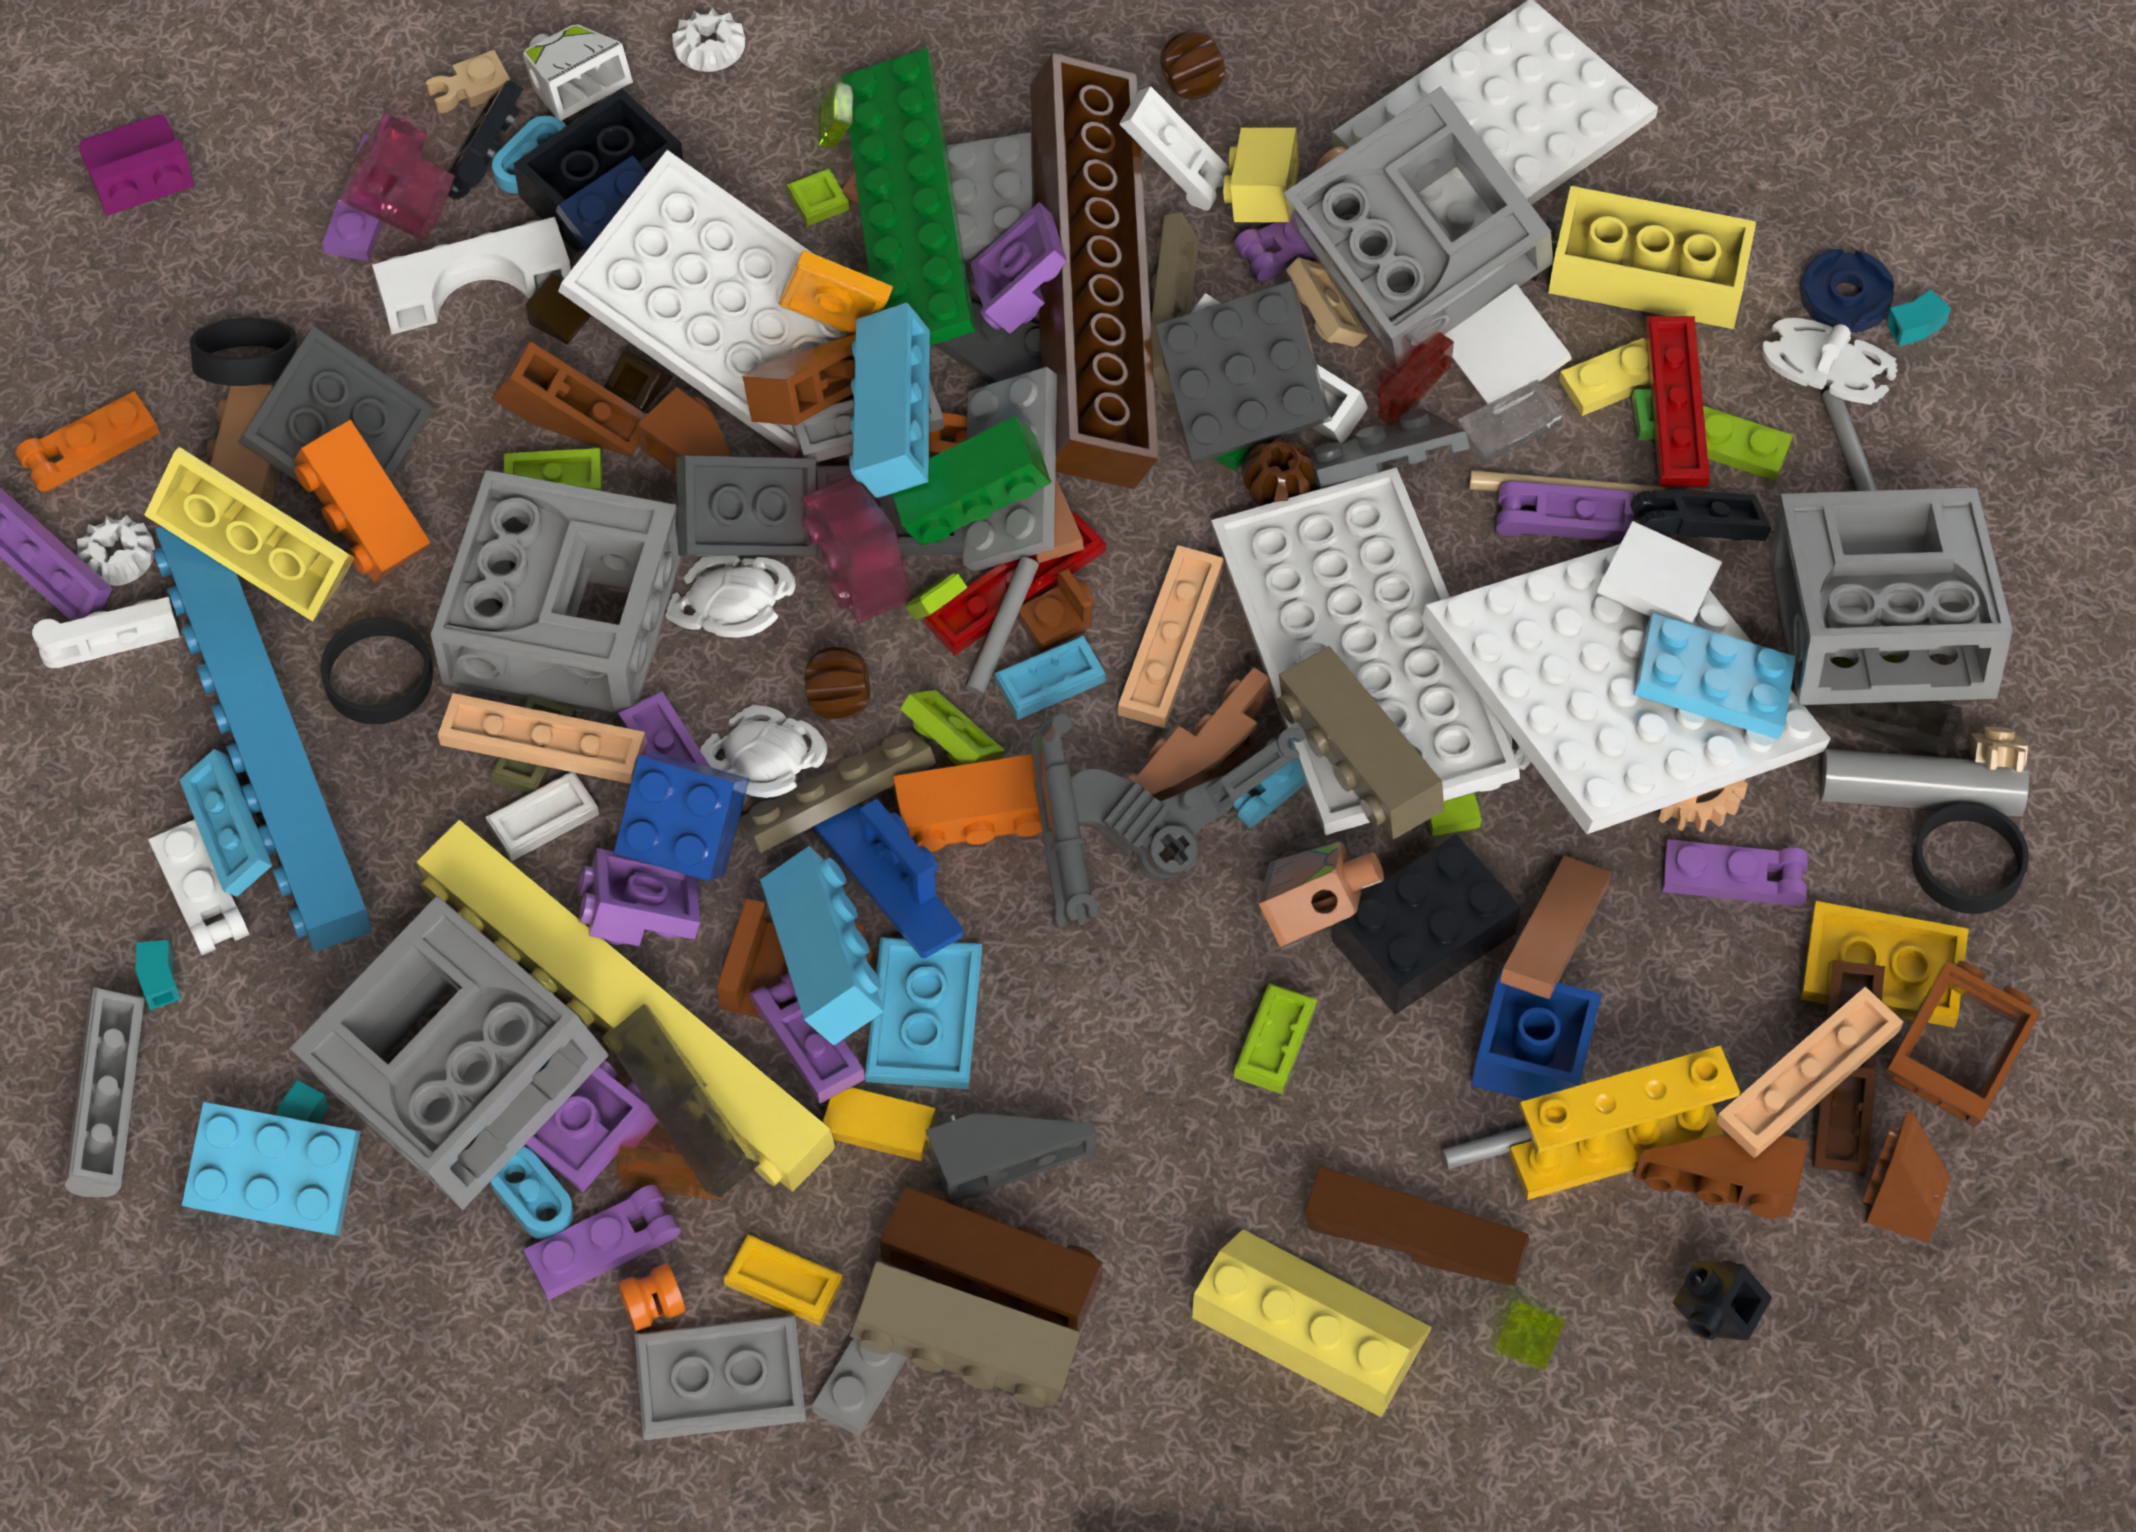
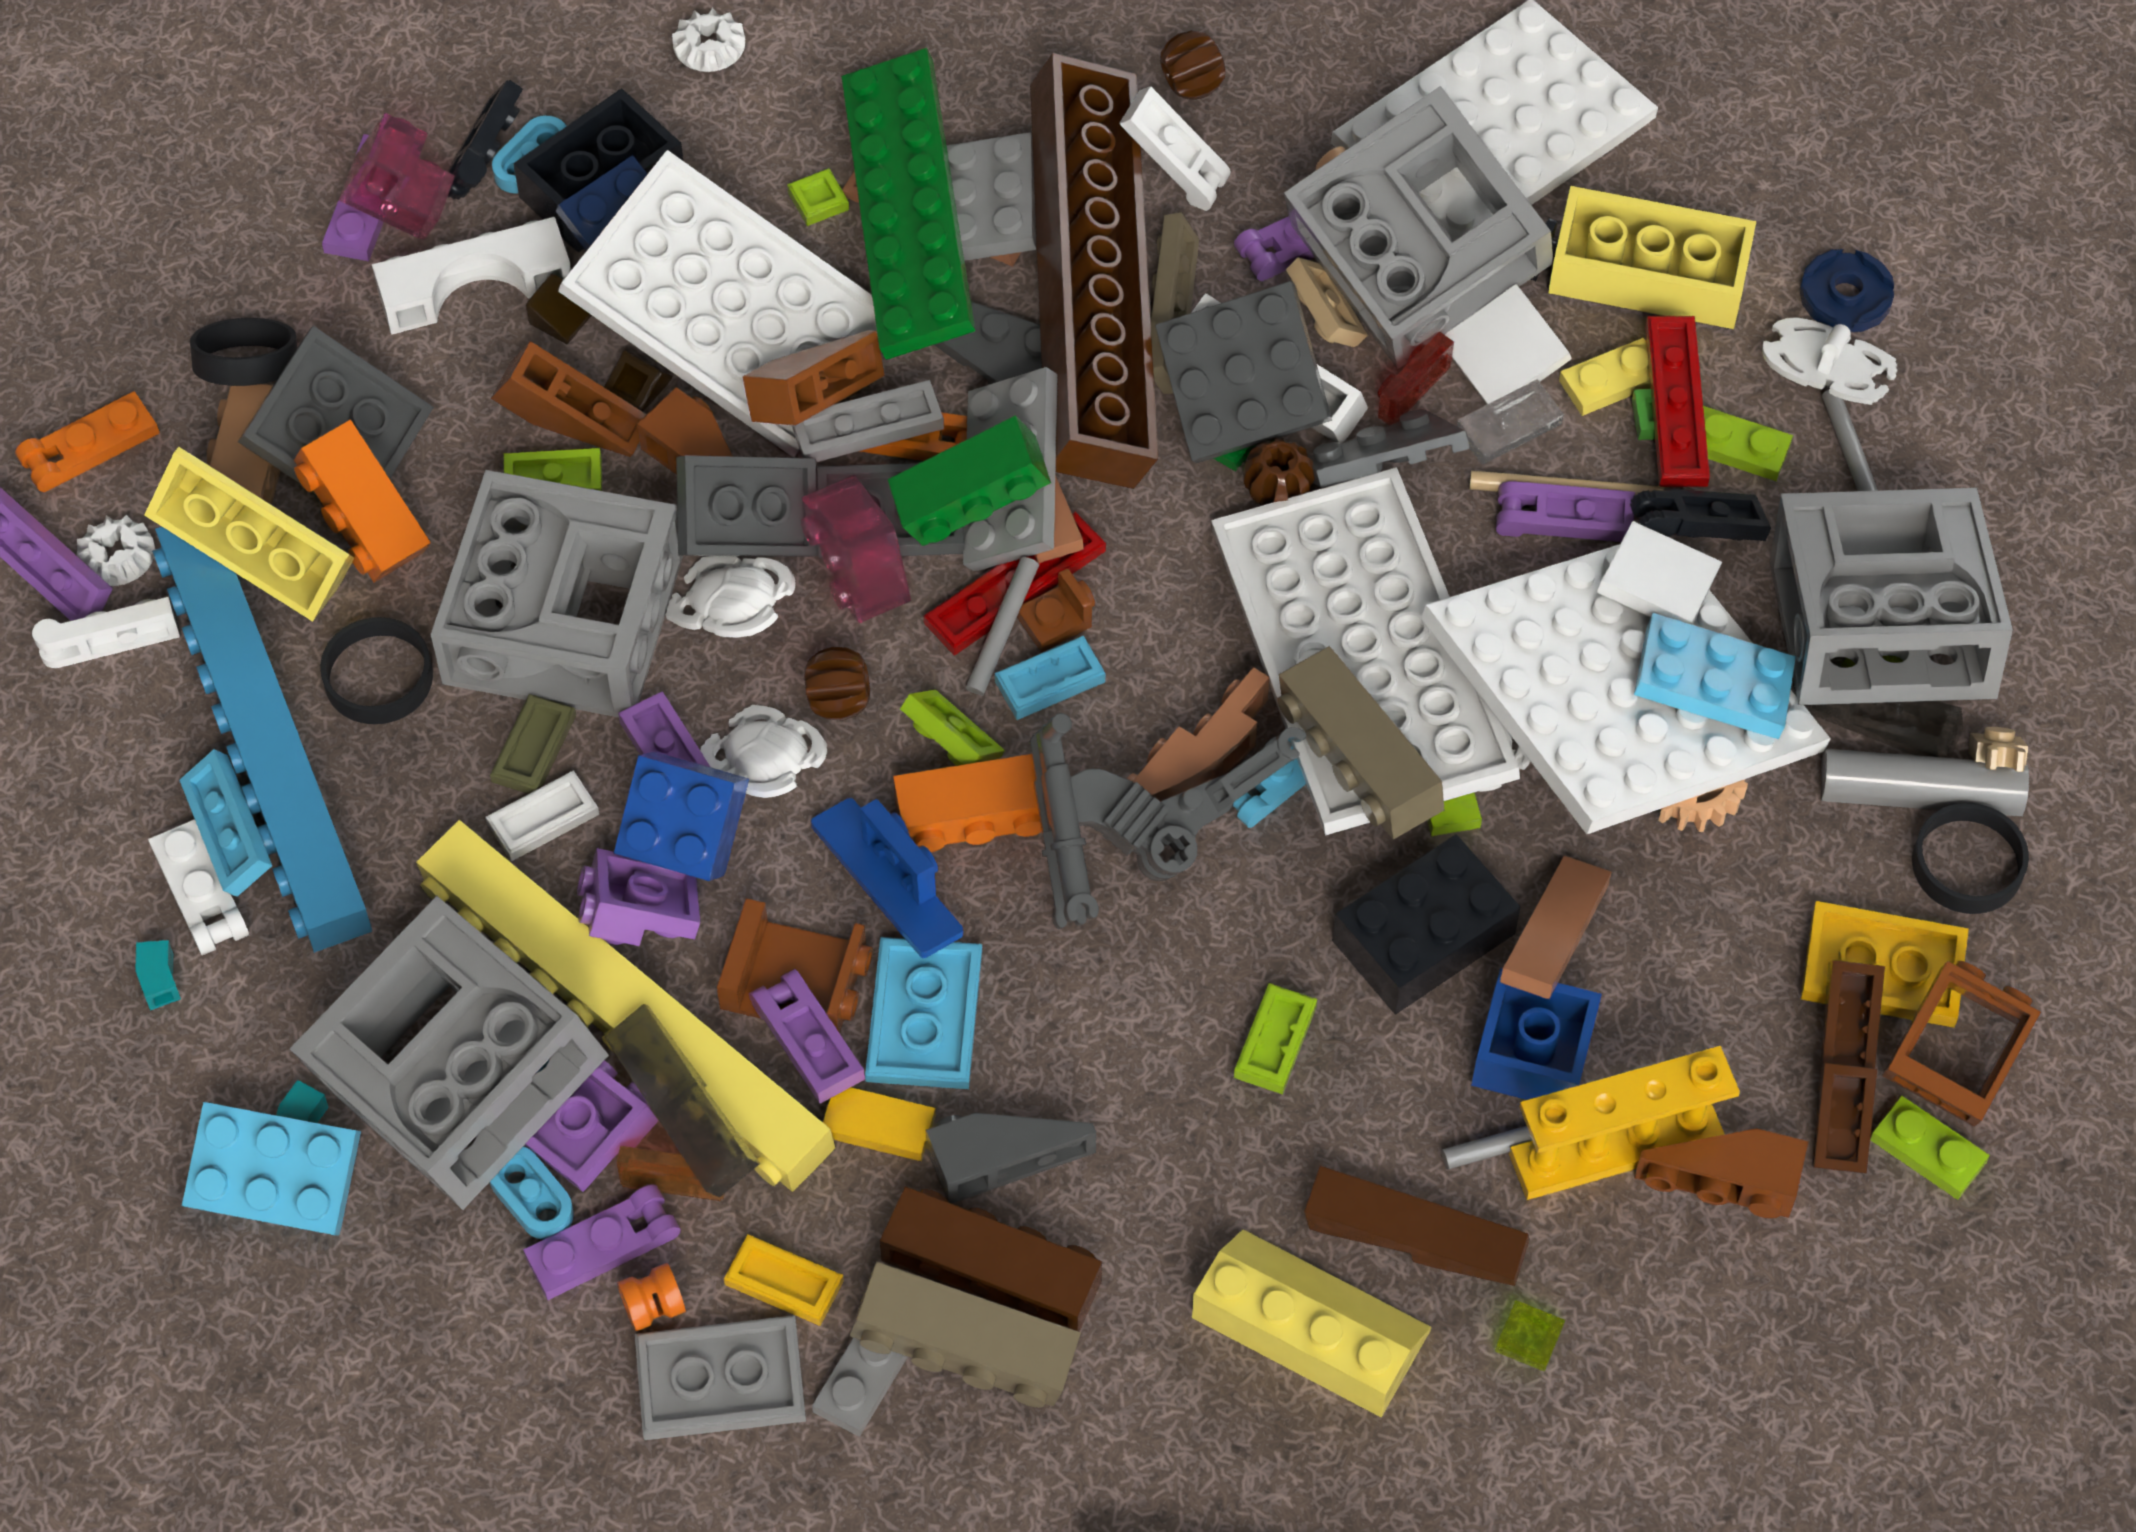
(104, 1094): light grey brick -> none
(136, 164): magenta bracket -> none
(472, 79): tan plate -> none
(541, 738): light nougat plate -> none
(575, 69): white torso -> none
(822, 945): medium azure brick -> none
(832, 293): light orange tile -> none
(835, 115): clear neon green tile -> none
(835, 791): dark tan plate -> none
(891, 401): medium azure brick -> none
(935, 596): lime tile -> none
(1015, 267): medium lavender plate -> none
(1170, 636): light nougat plate -> none
(1261, 172): light yellow brick -> none
(1315, 890): nougat torso -> none
(1722, 1300): black brick -> none
(1735, 872): medium lavender plate -> none
(1809, 1072): light nougat plate -> none
(1907, 1183): dark orange slope -> none
(1917, 318): teal piece -> none
(1929, 1147): none -> lime plate

